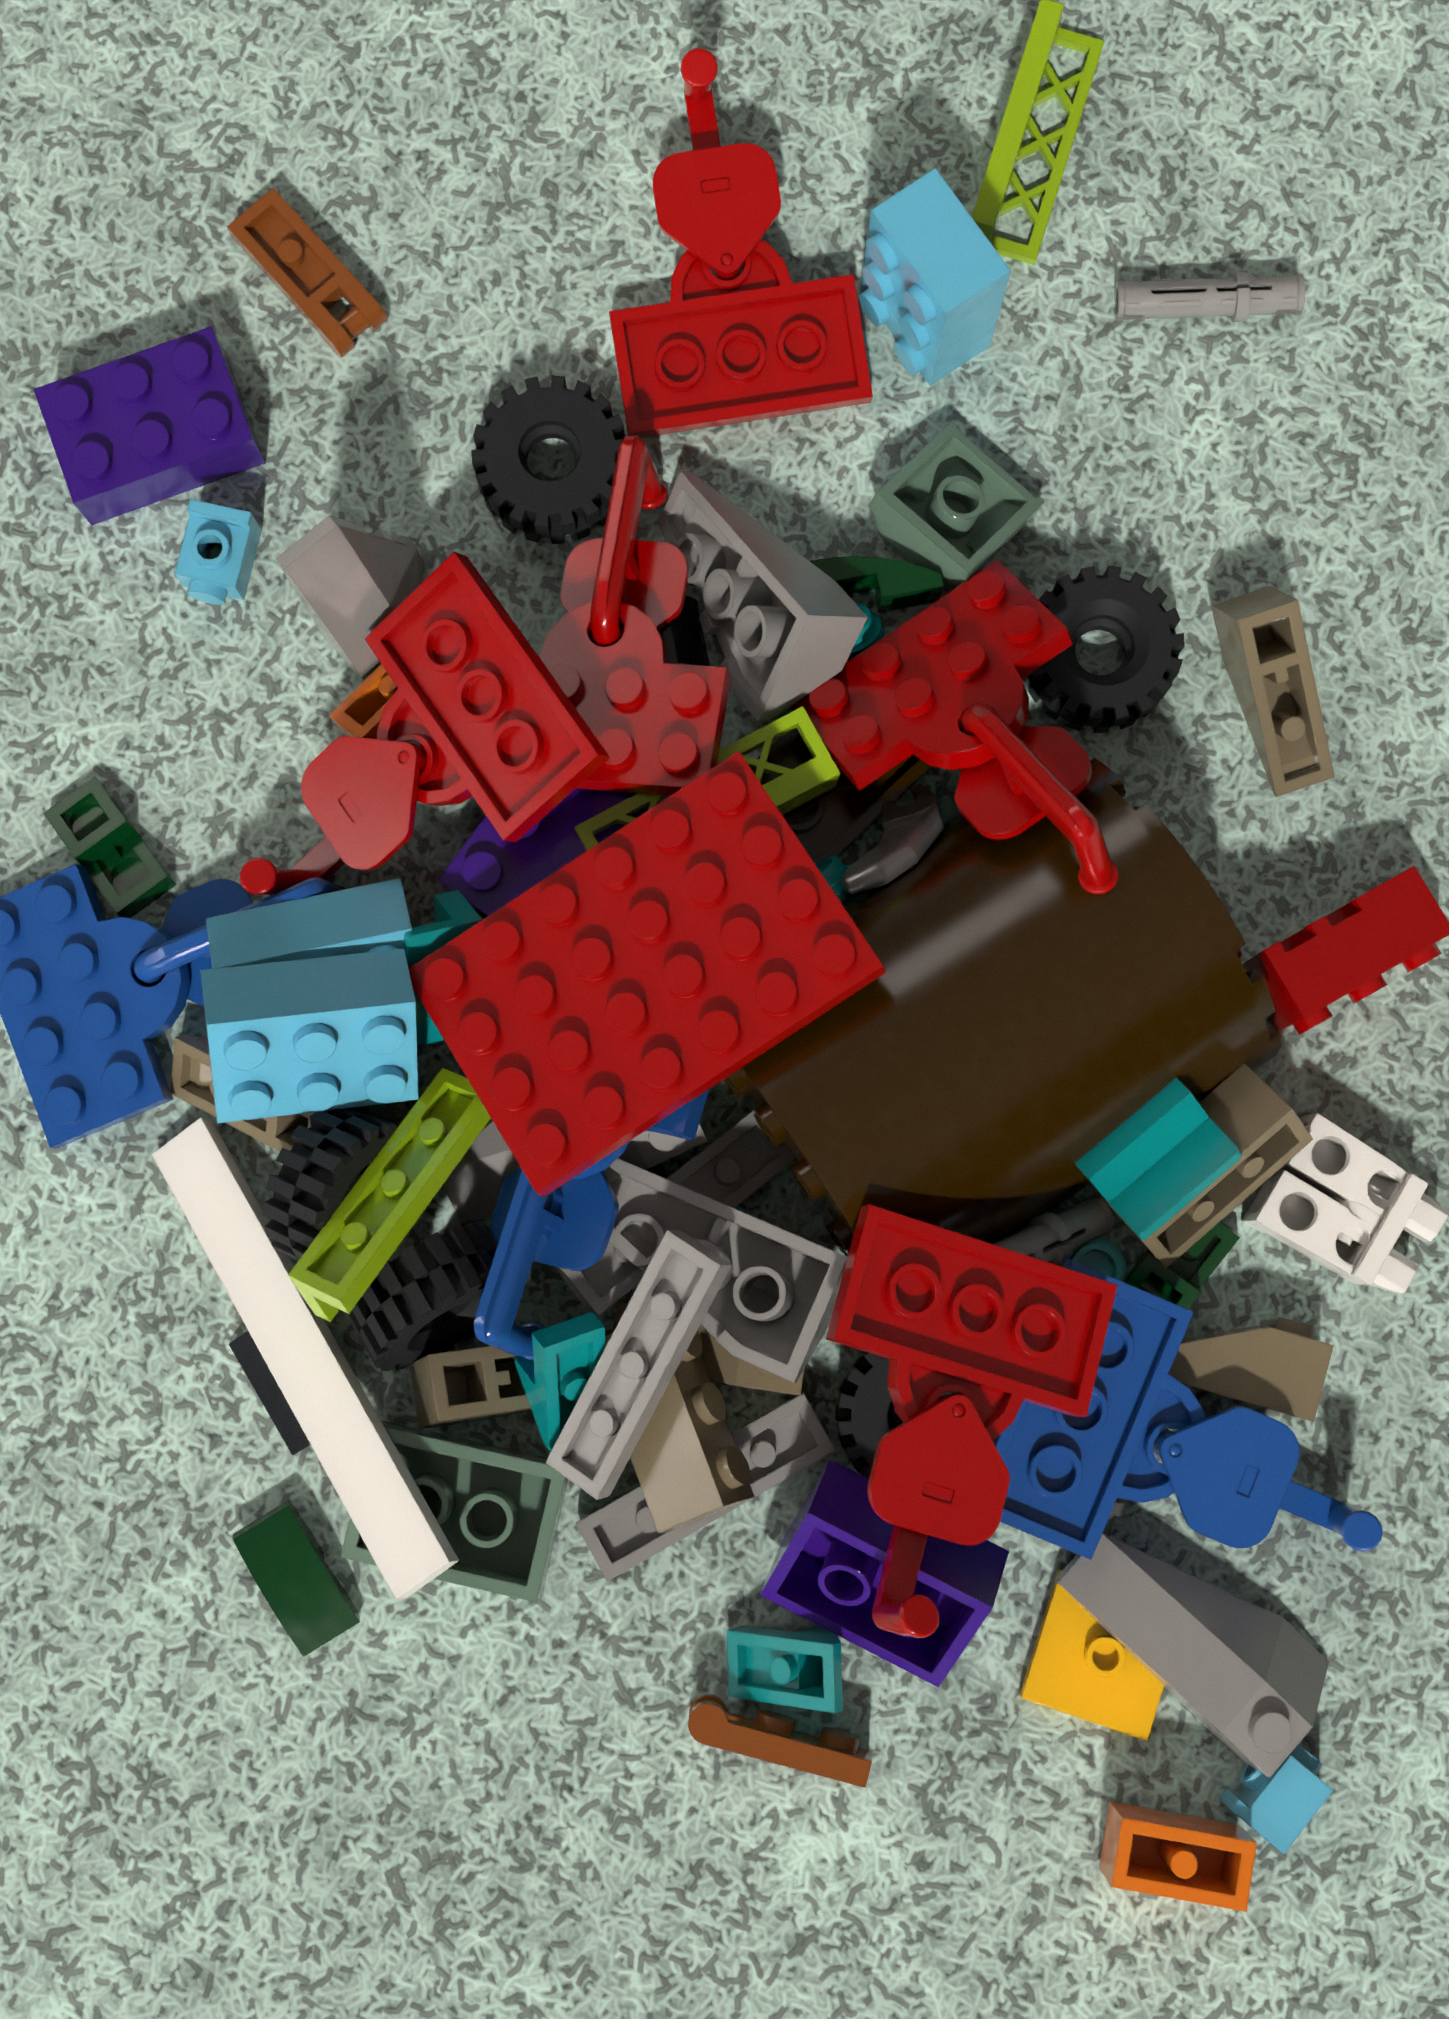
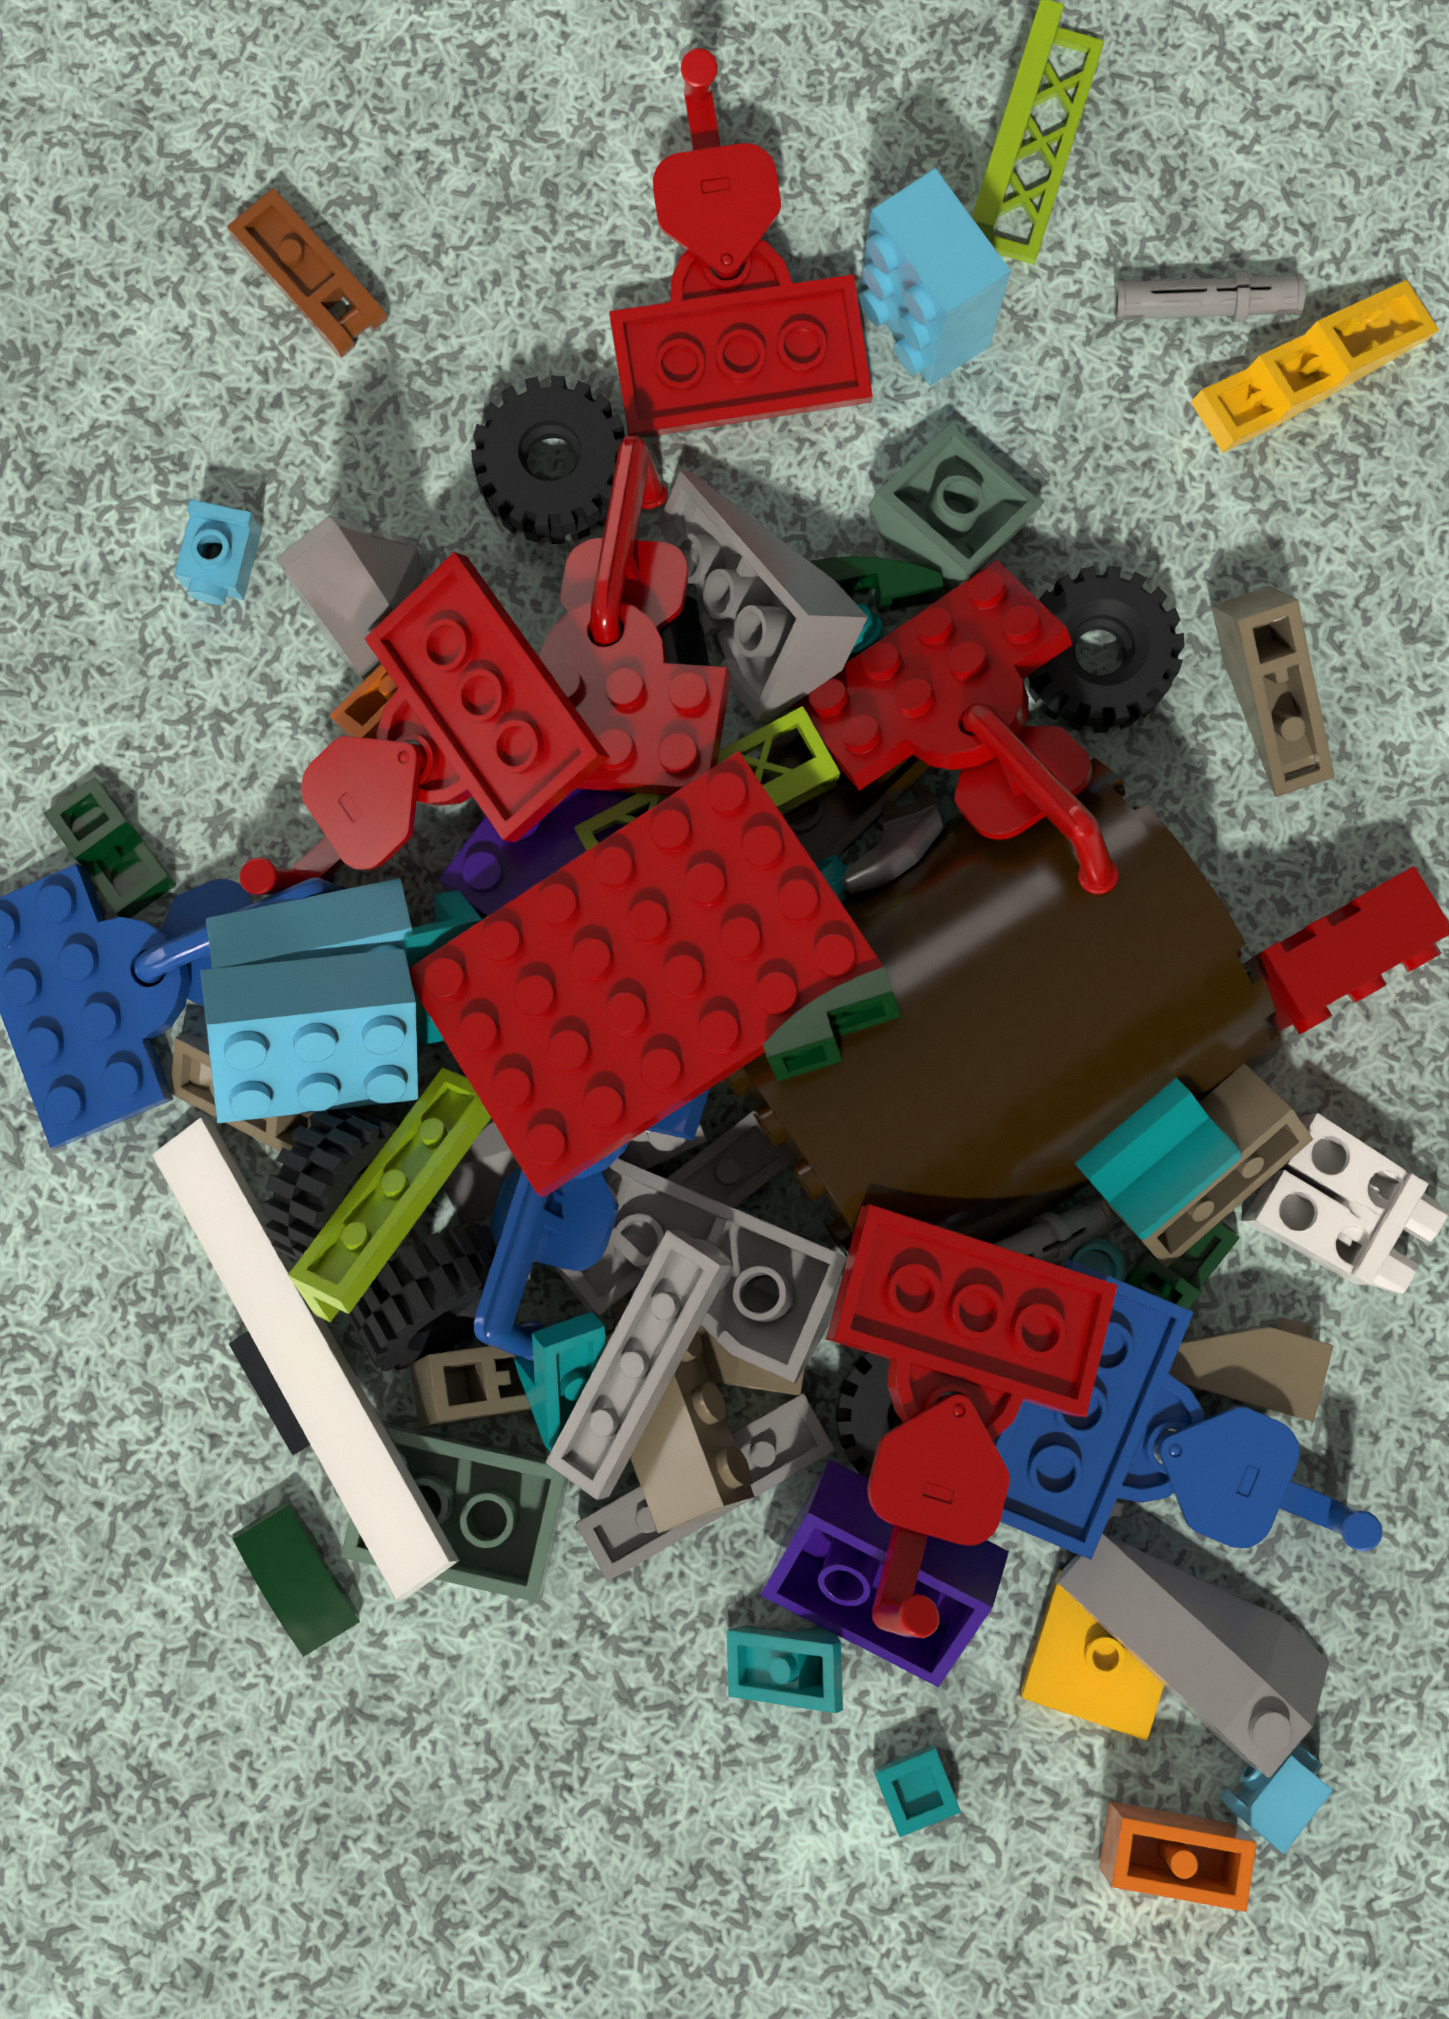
(149, 426): dark purple brick -> none
(774, 1740): dark orange plate -> none
(809, 1036): none -> dark green slope
(916, 1790): none -> teal plate
(1314, 365): none -> yellow slope

